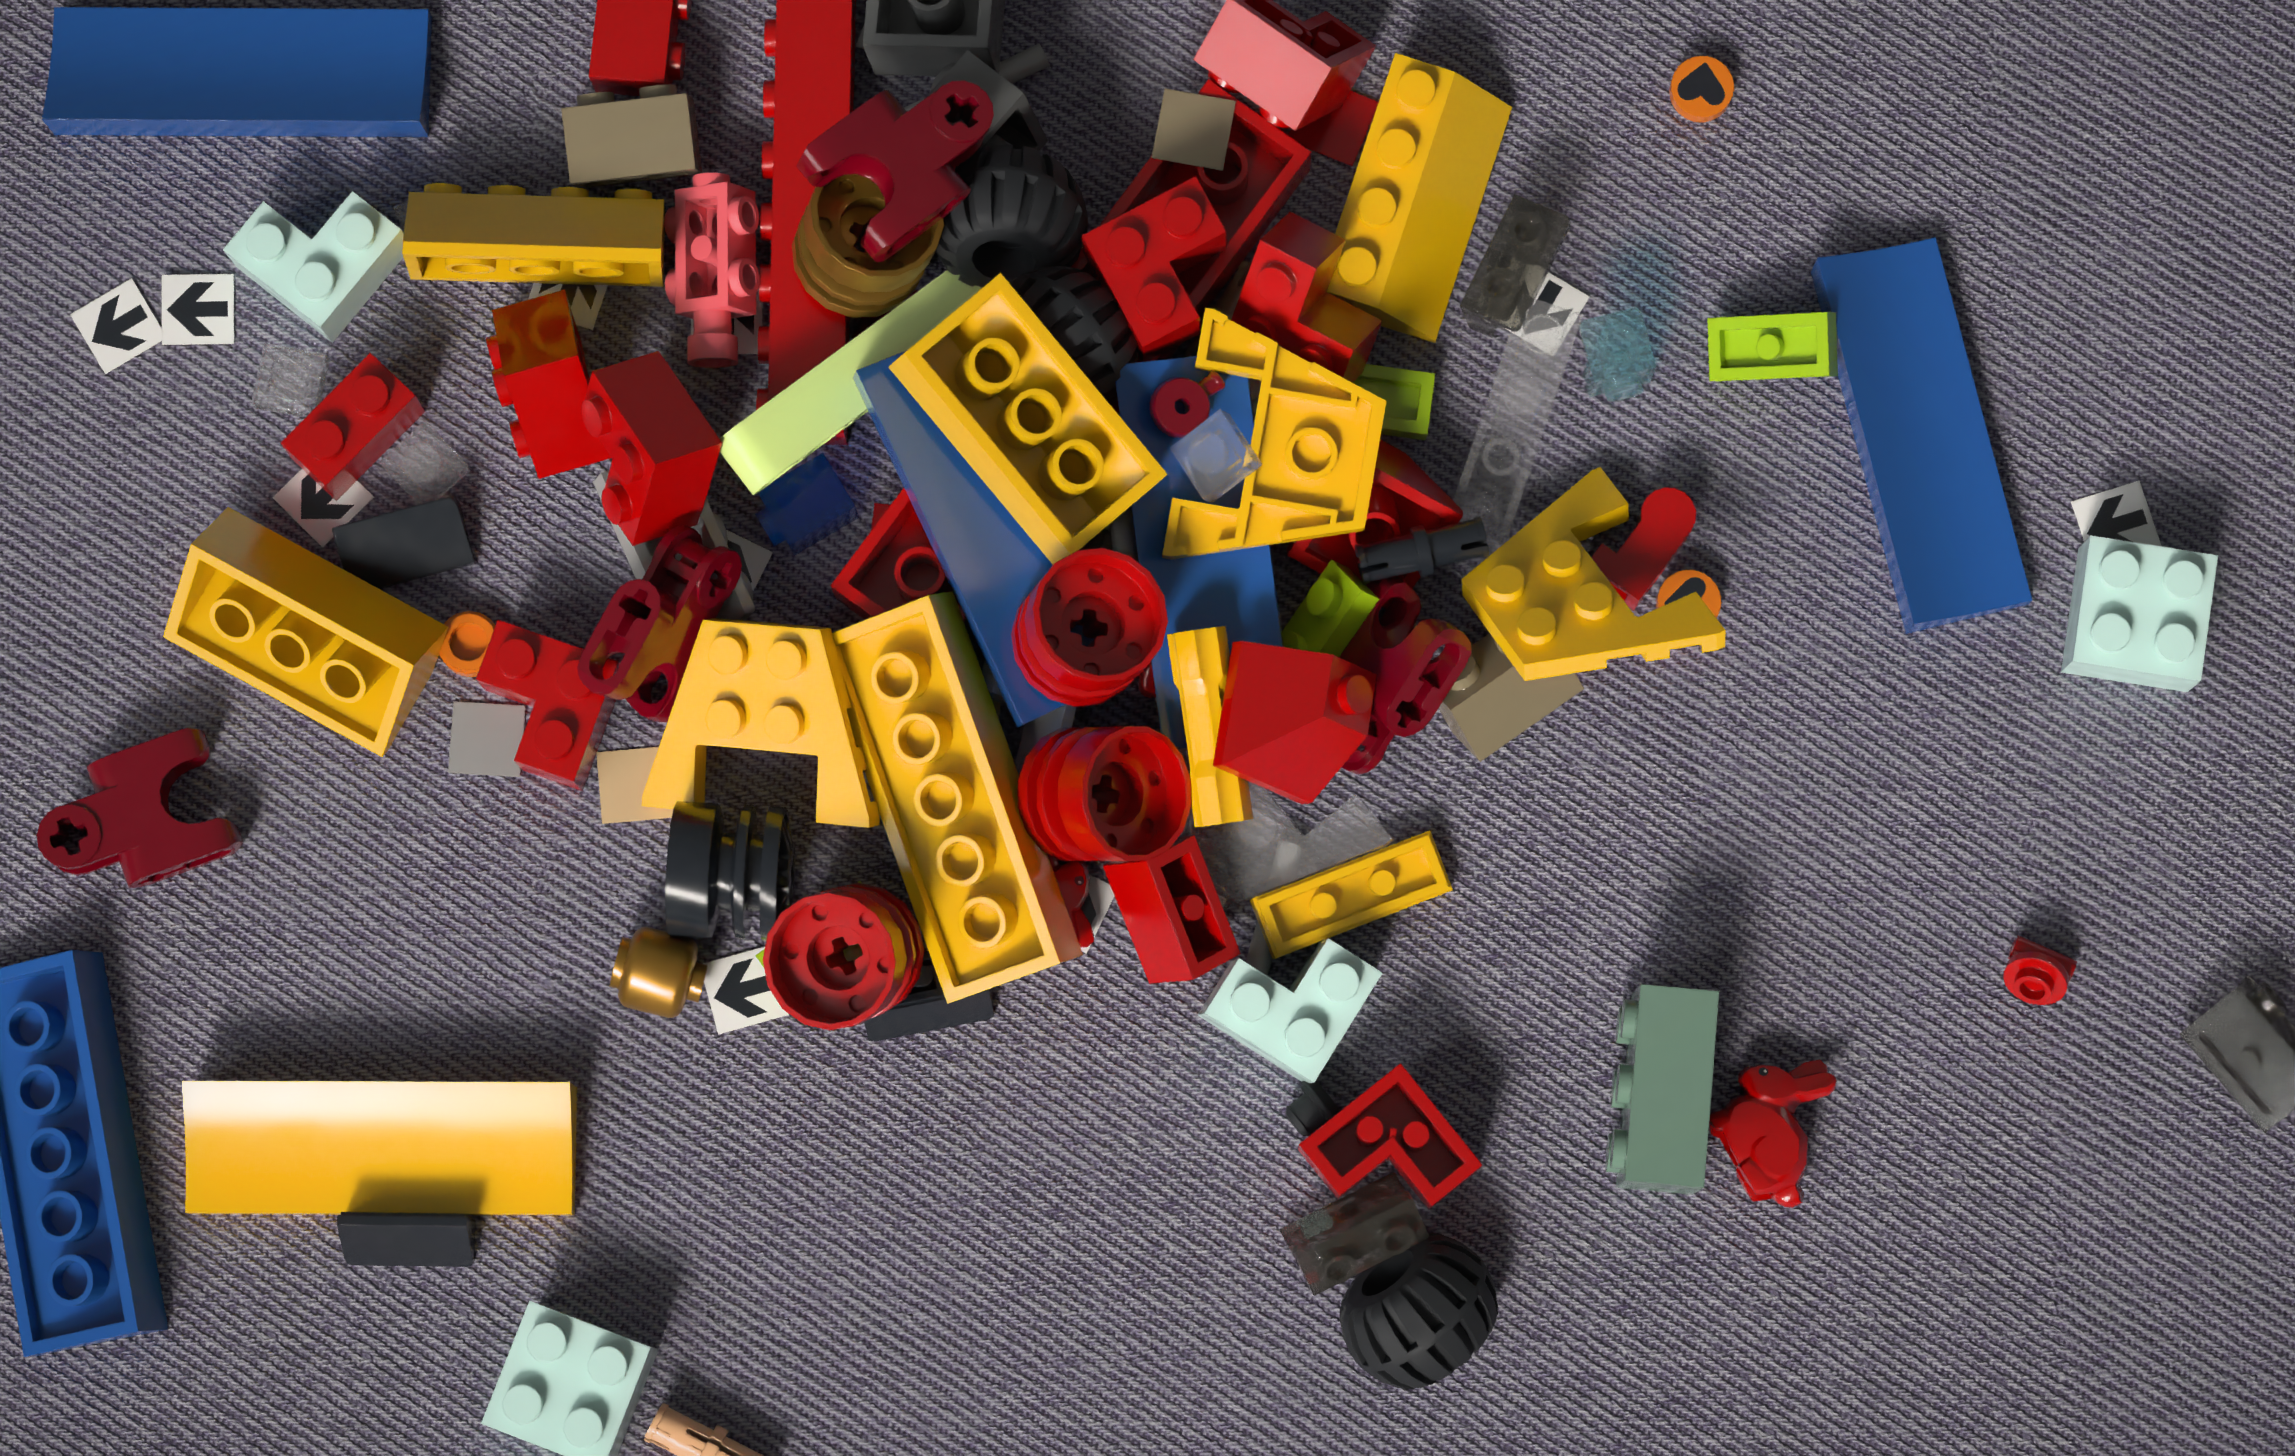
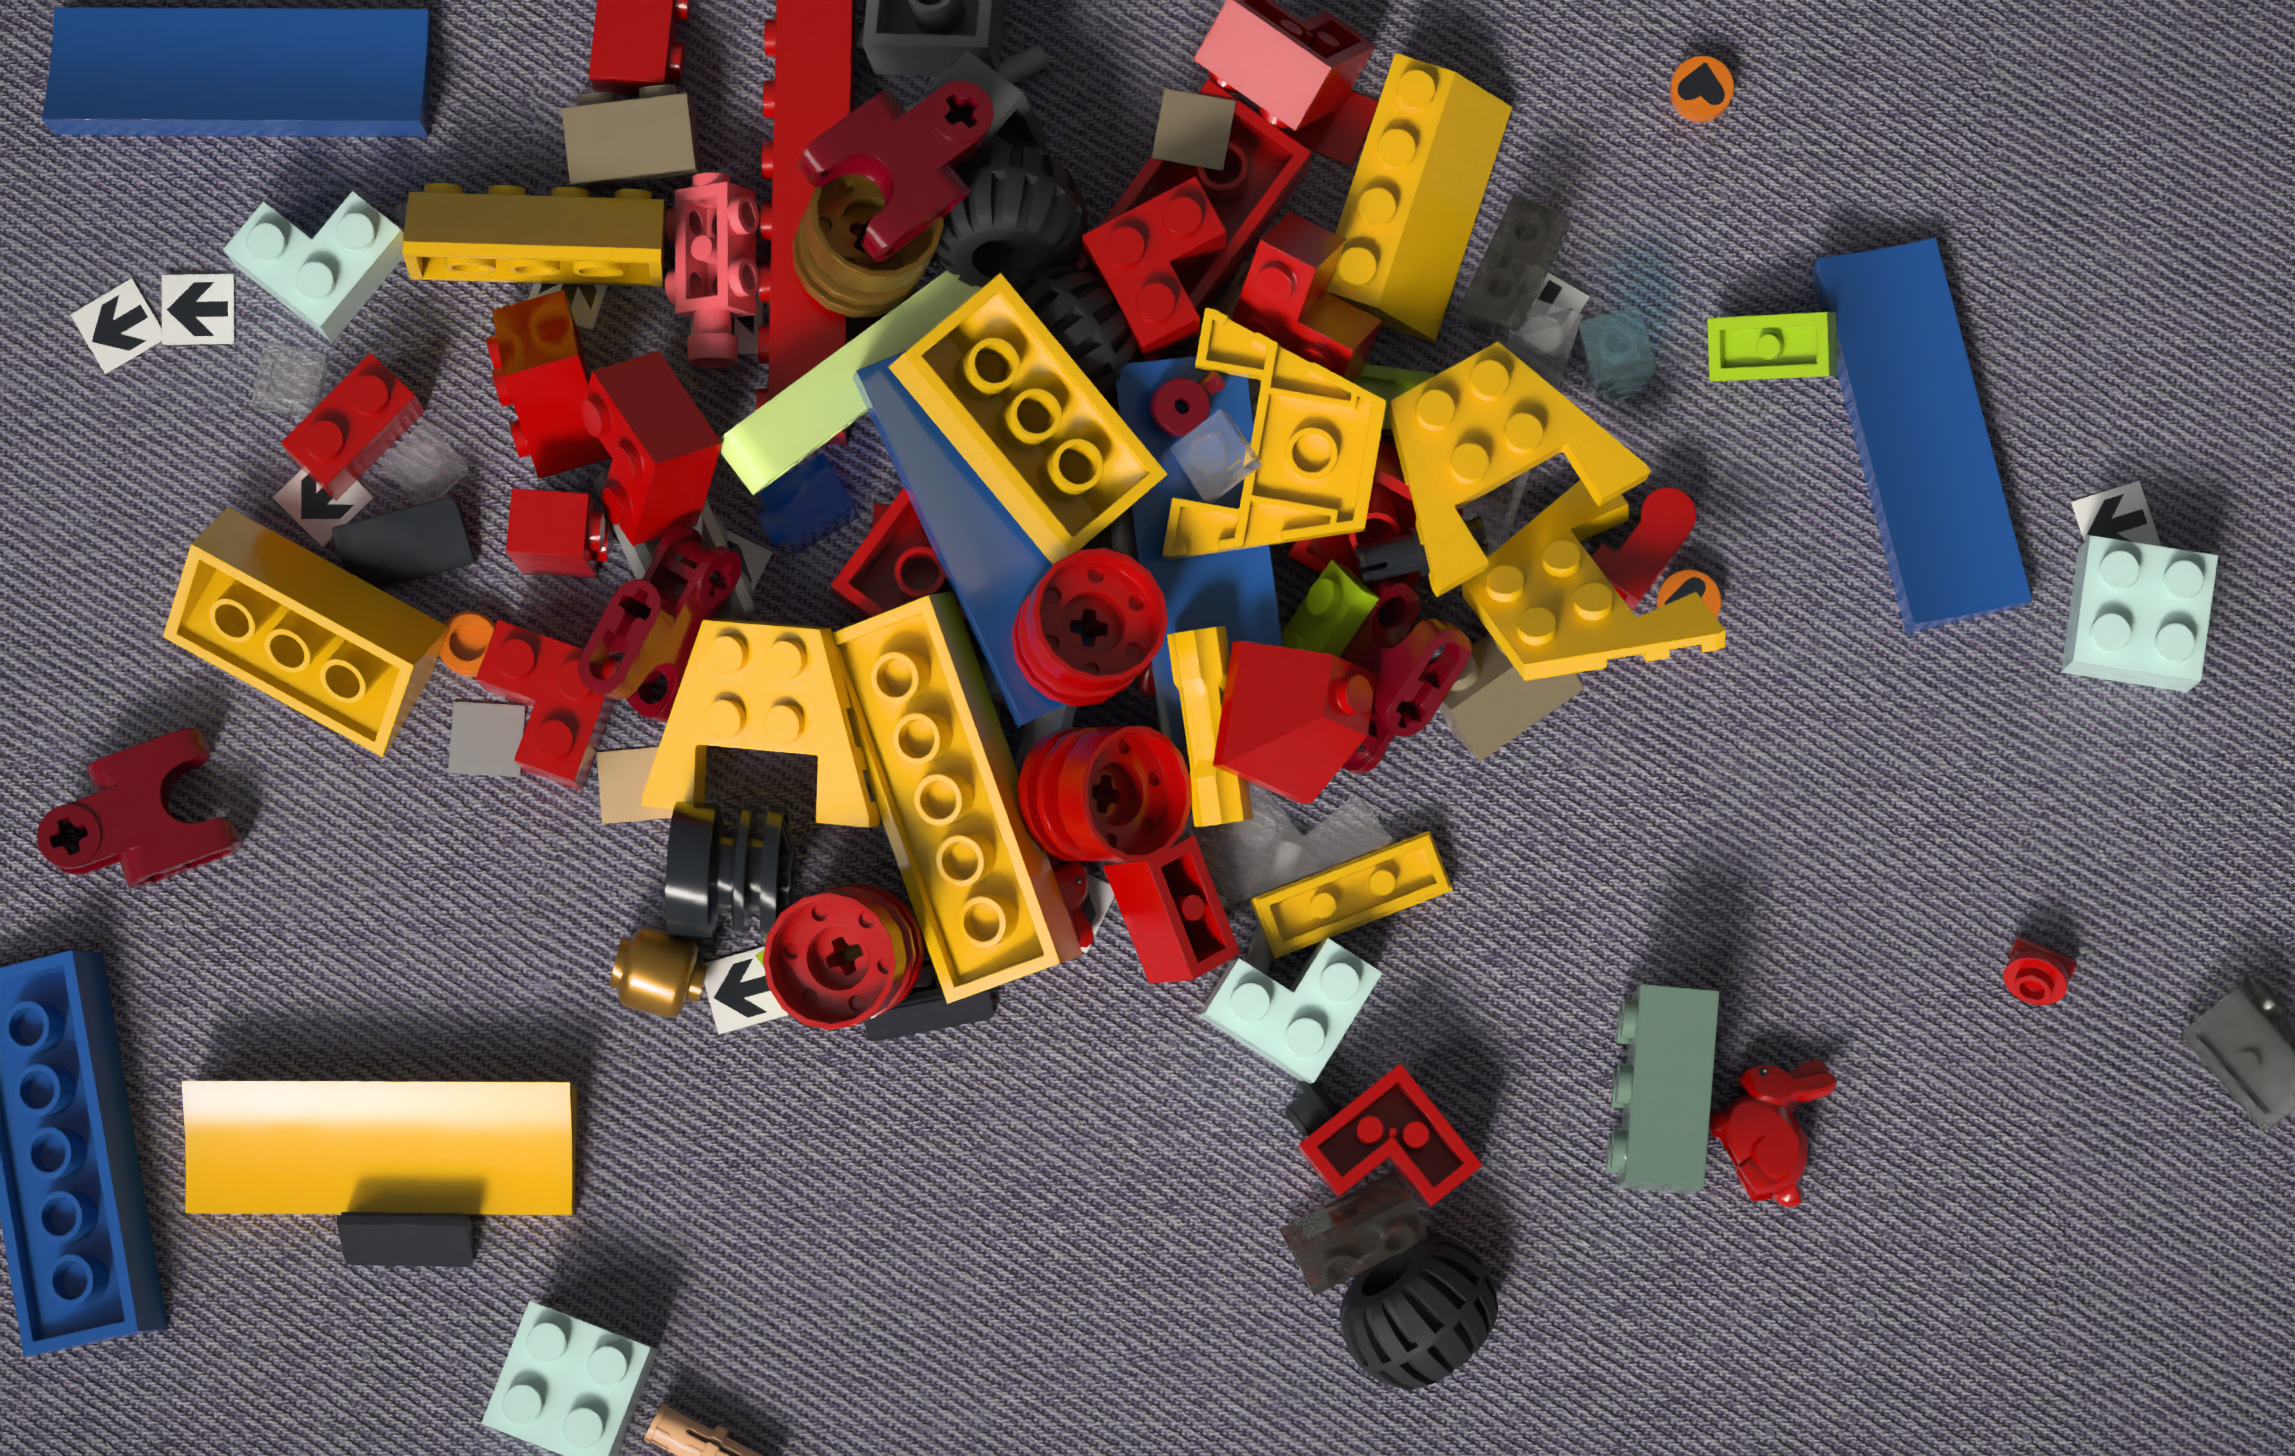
(557, 533): none -> red brick
(1478, 432): none -> yellow wing

